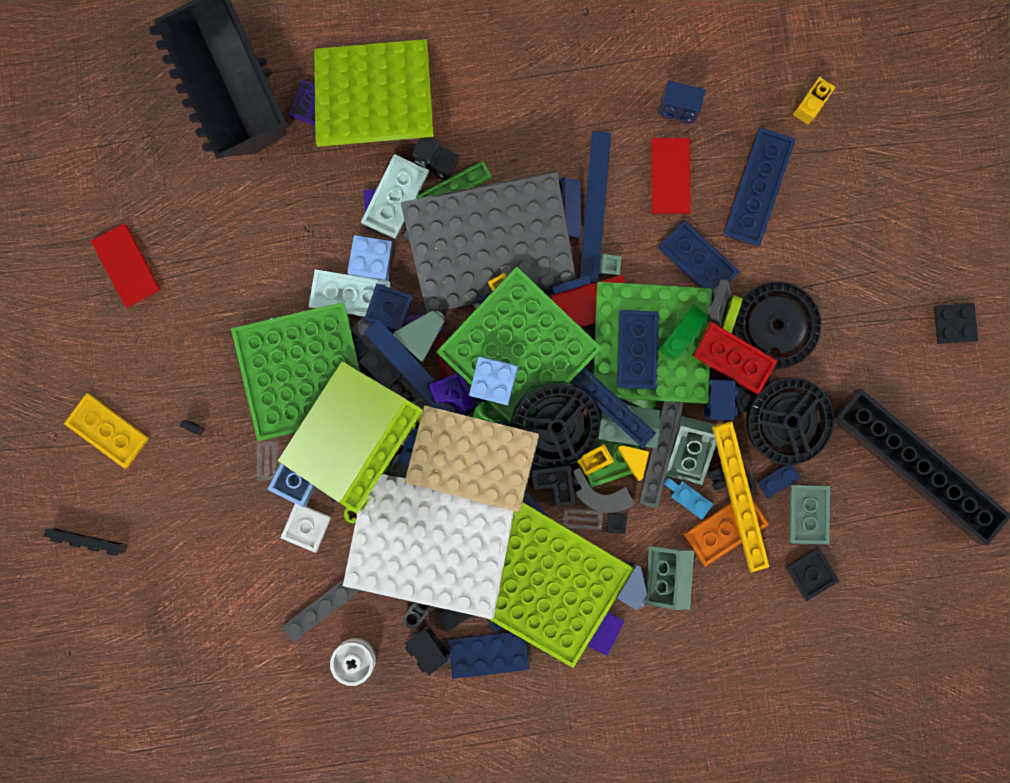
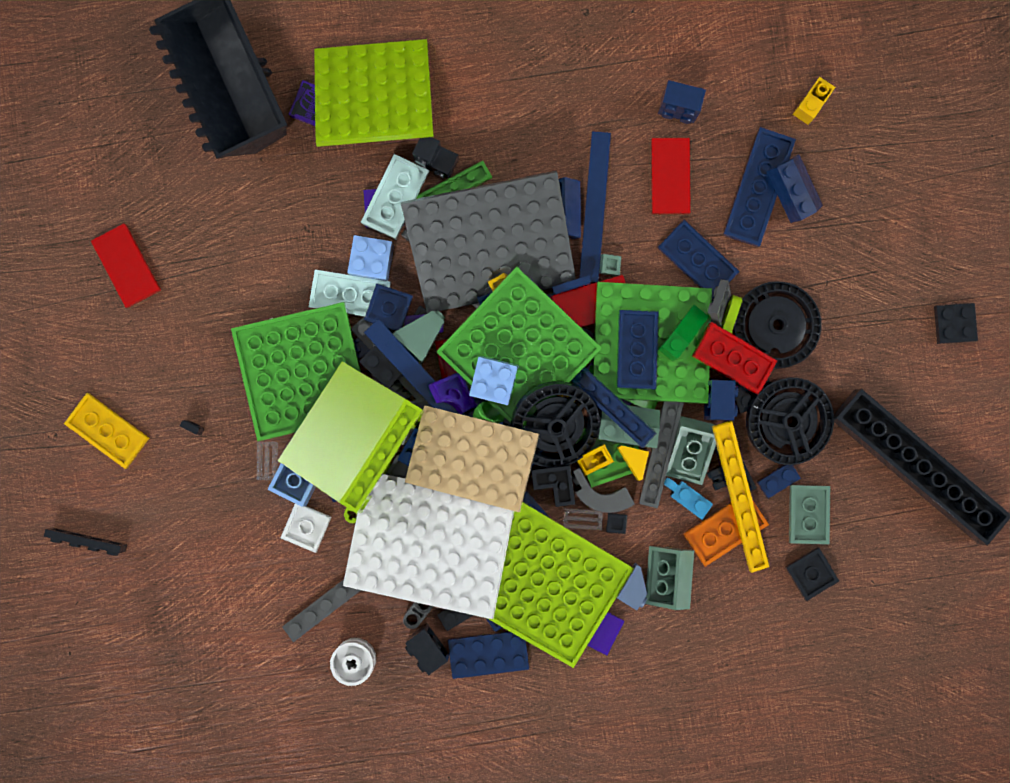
(795, 189): none -> dark blue slope

